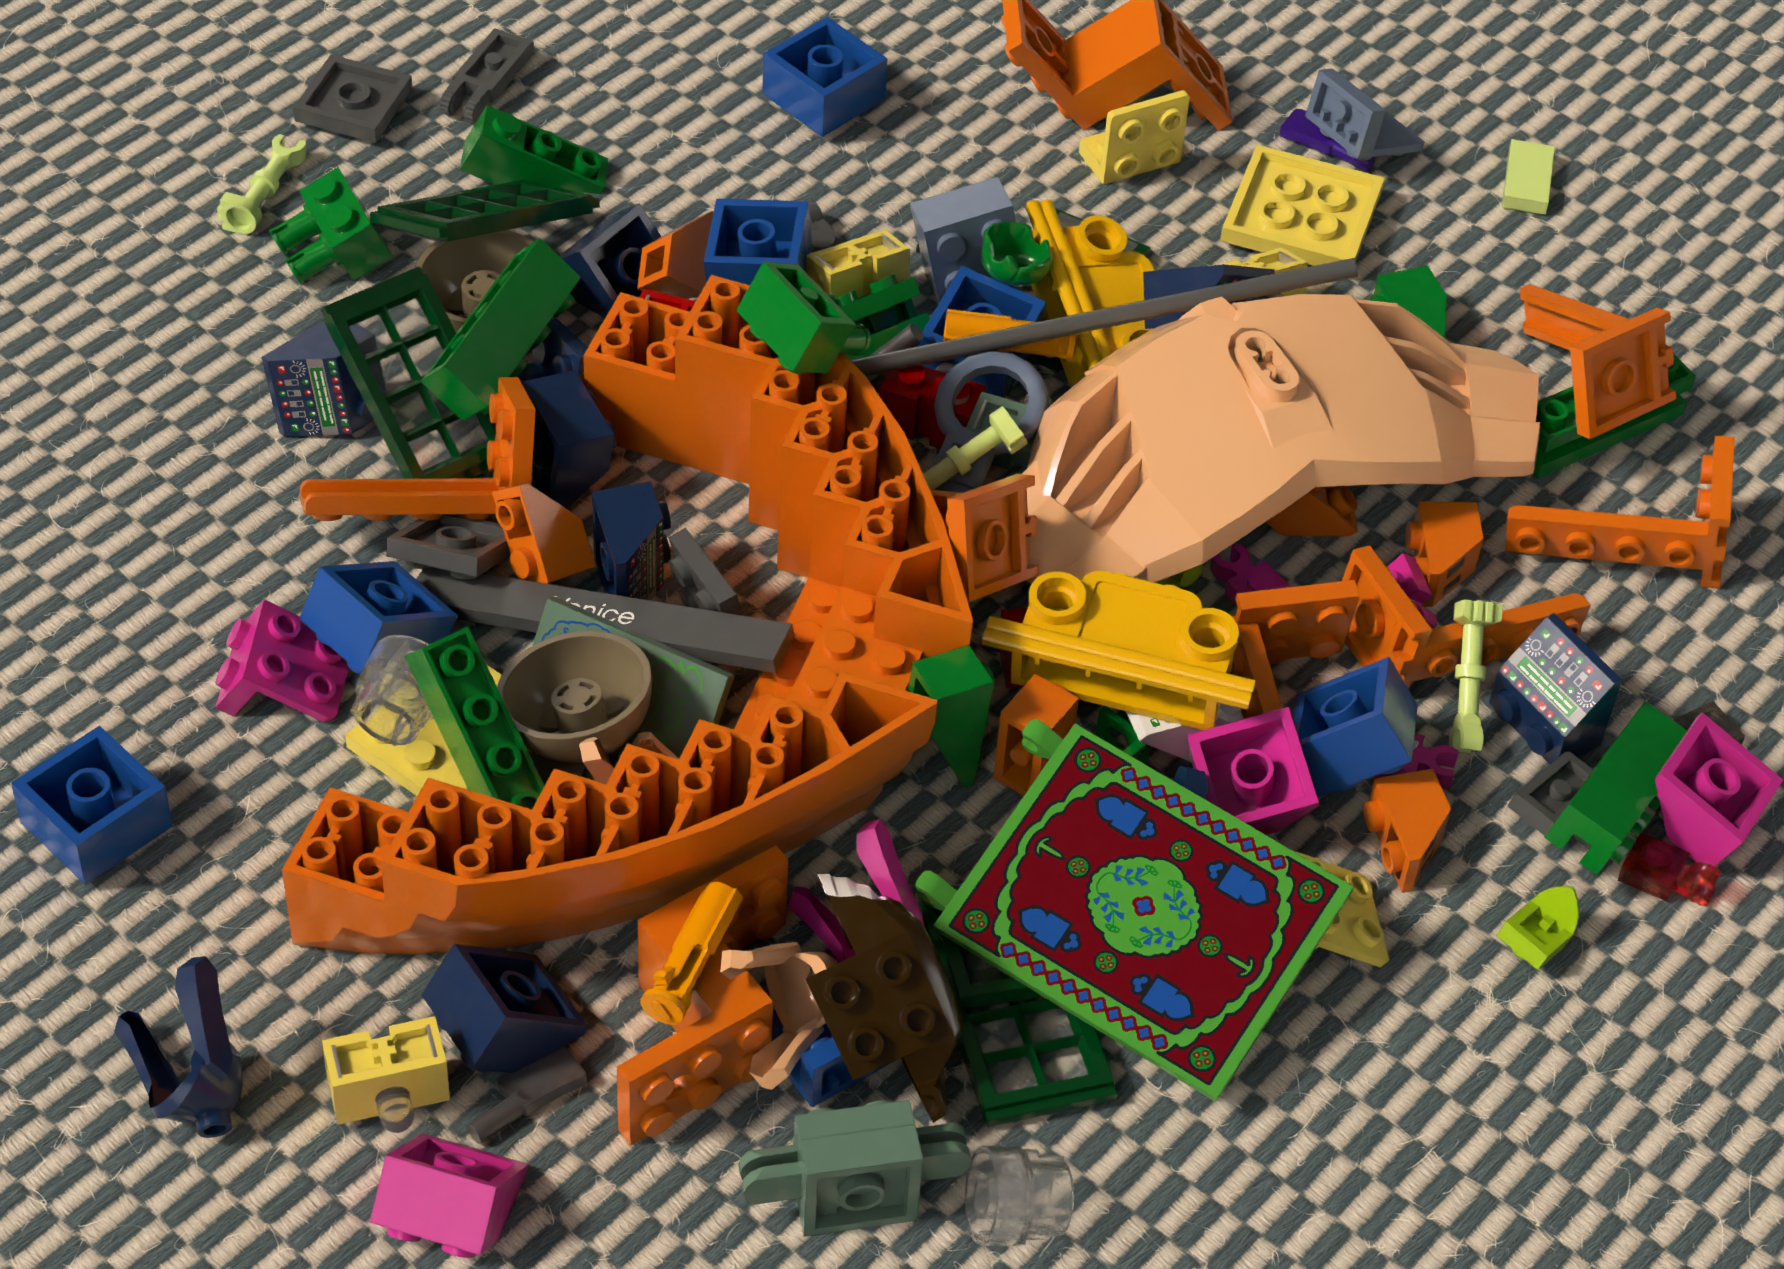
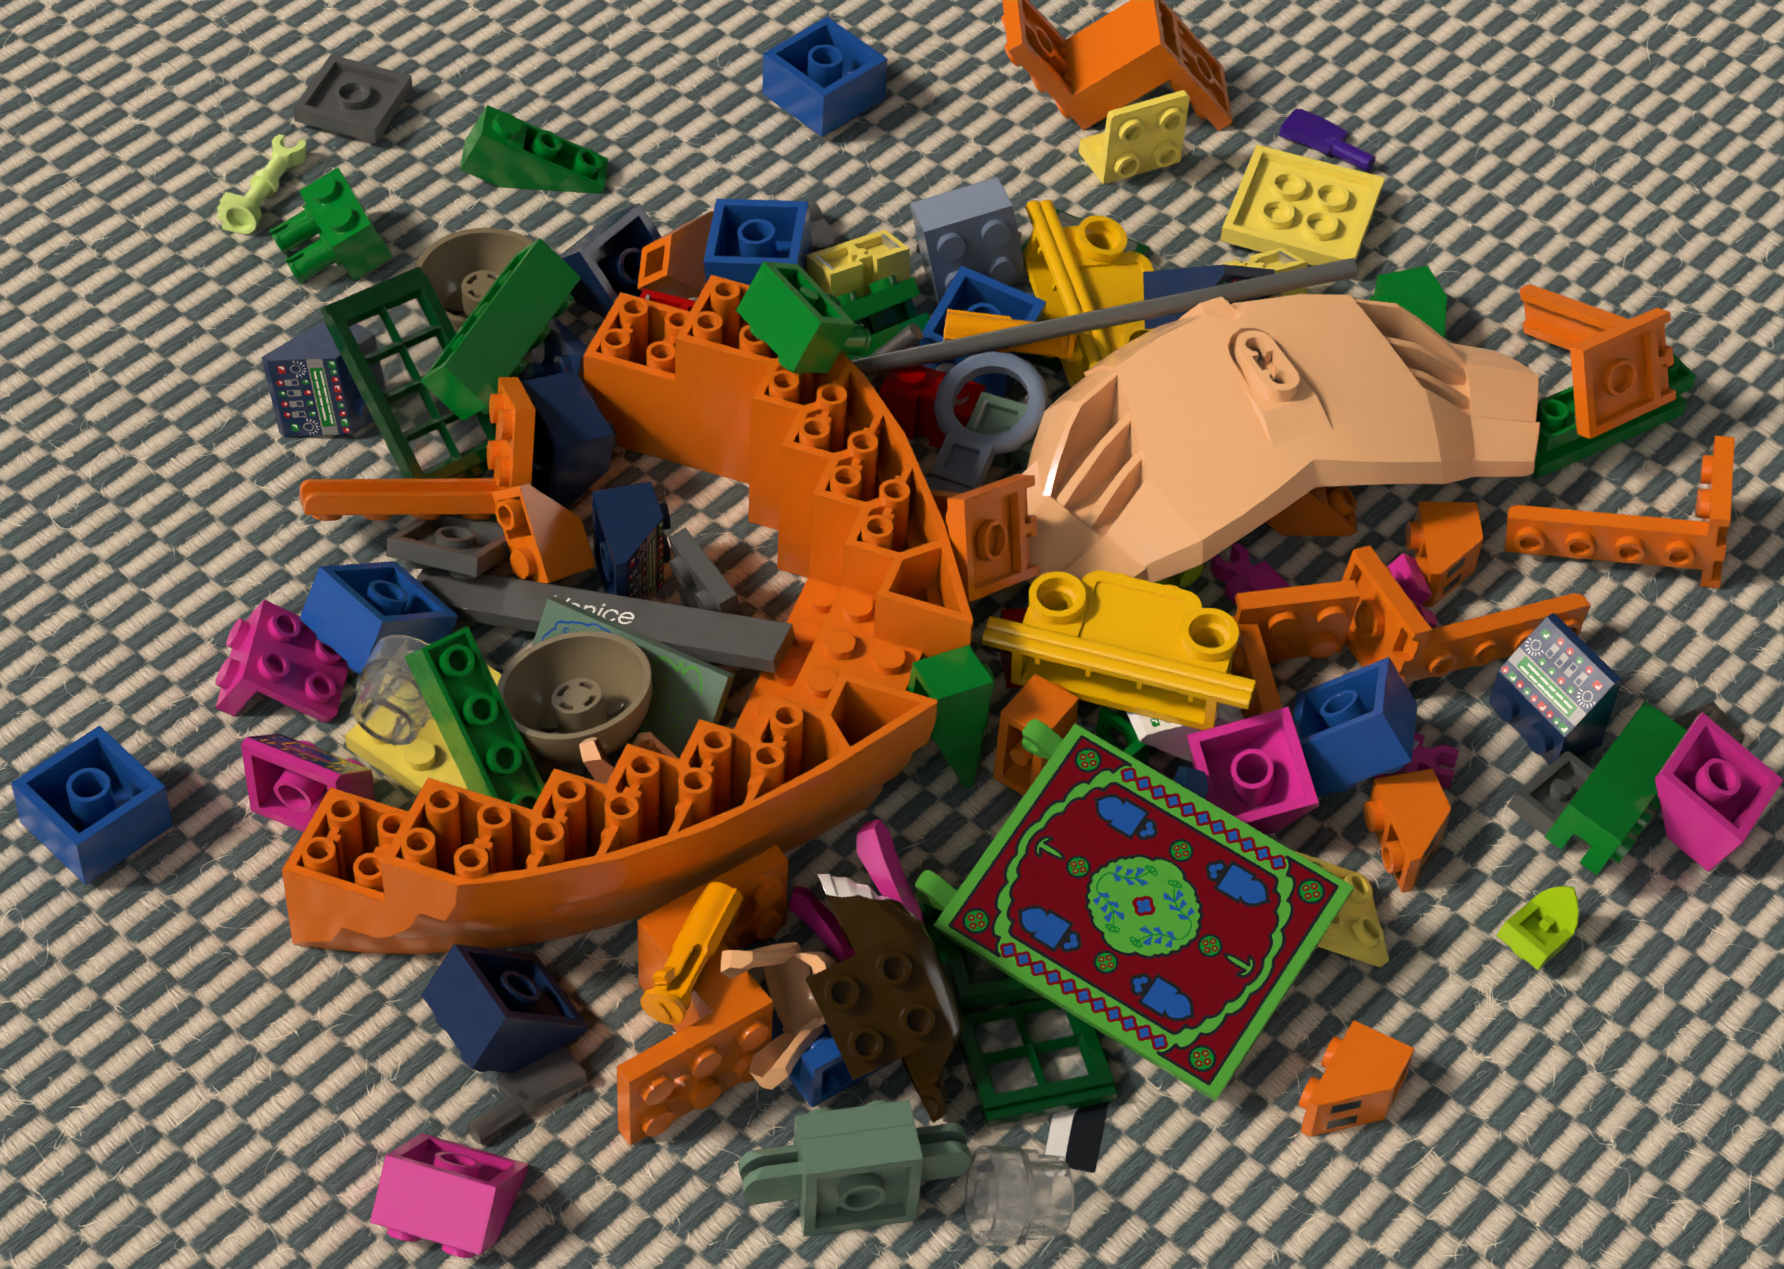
(216, 1066): dark blue piece -> none
(293, 776): none -> dark pink slope
(387, 1073): light yellow piece -> none
(483, 210): dark green piece -> none
(486, 73): dark grey hinge -> none
(959, 459): yellowish green piece -> none
(1014, 255): green hair -> none
(1077, 1136): none -> black sticker
(1357, 120): sand blue bracket -> none
(1358, 1082): none -> orange slope
(1474, 616): yellowish green piece -> none
(1528, 177): yellowish green tile -> none
(1663, 868): clear red plate -> none

